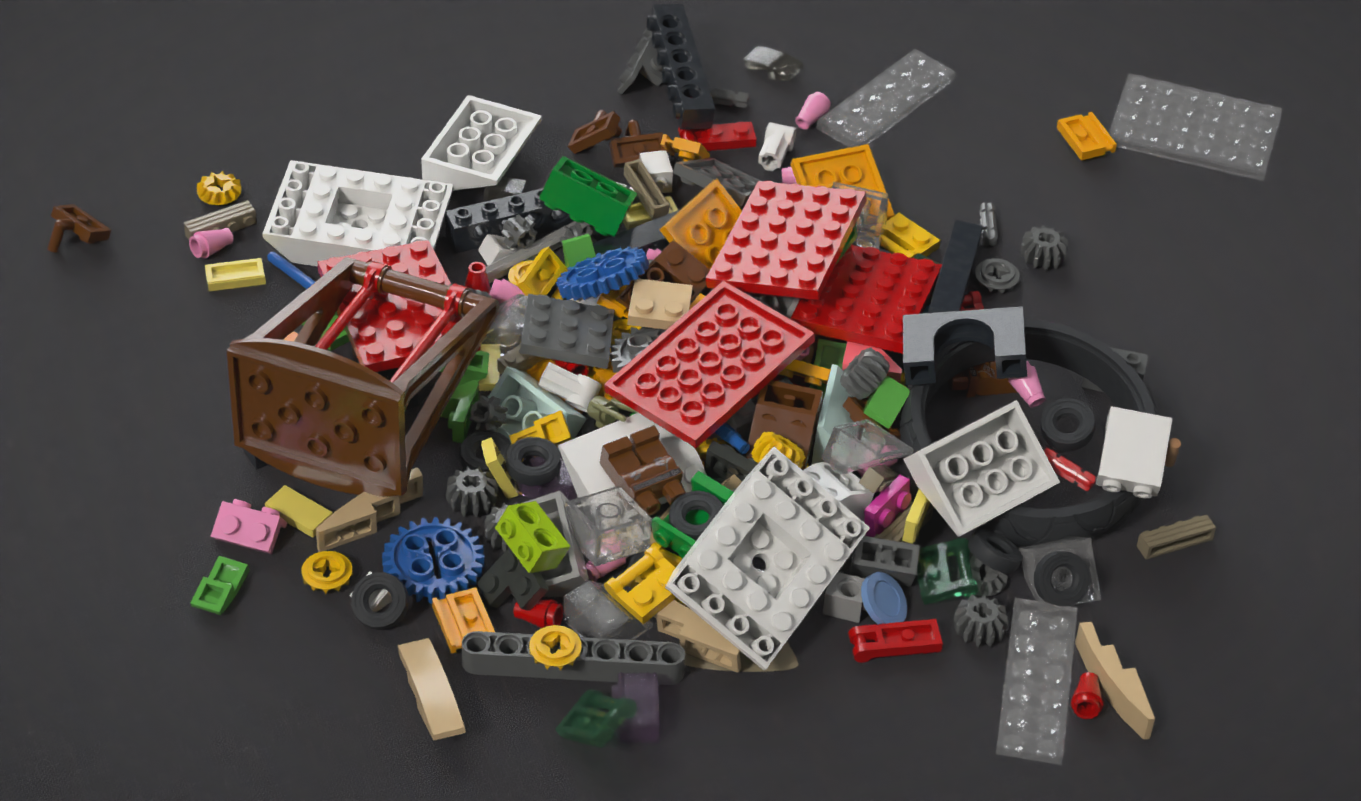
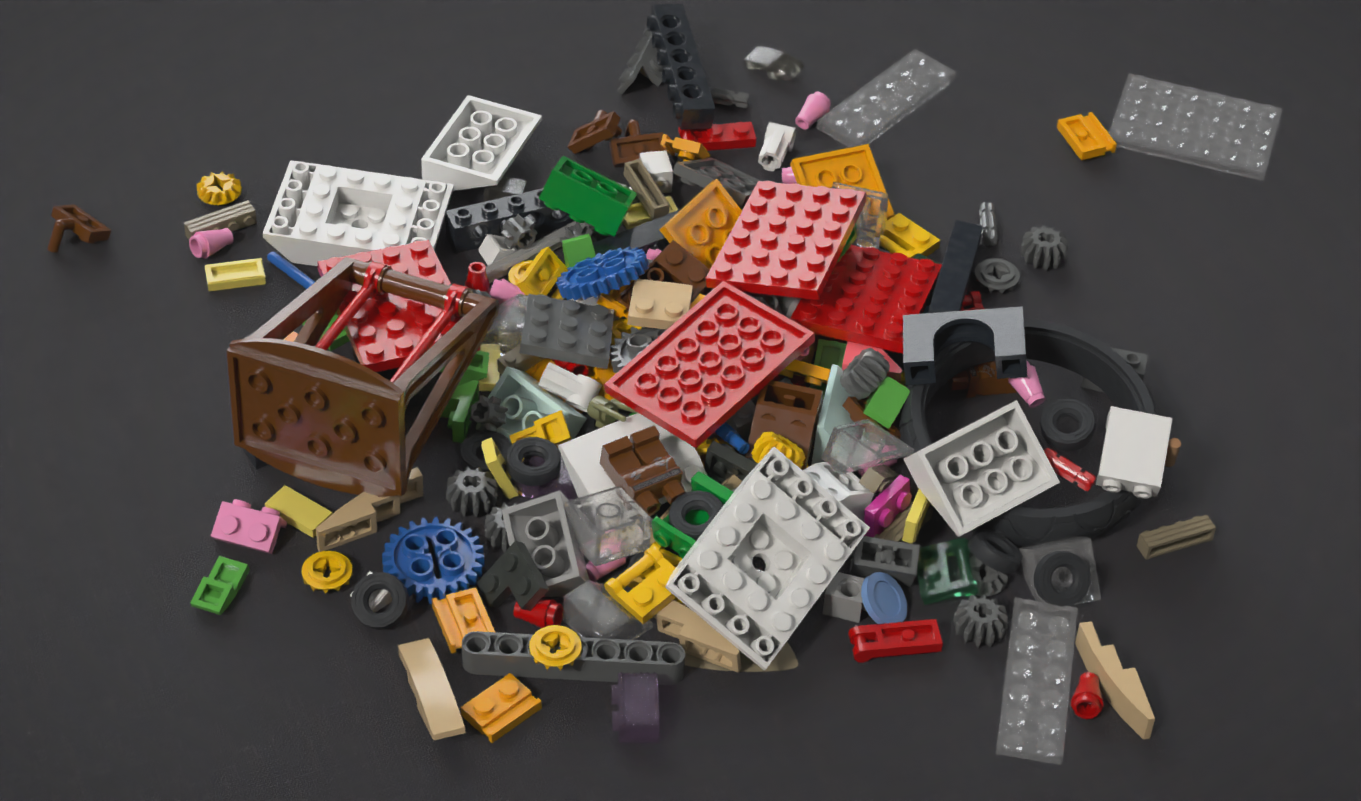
(500, 707): none -> light orange plate
(532, 537): lime brick -> none
(592, 726): clear green plate -> none

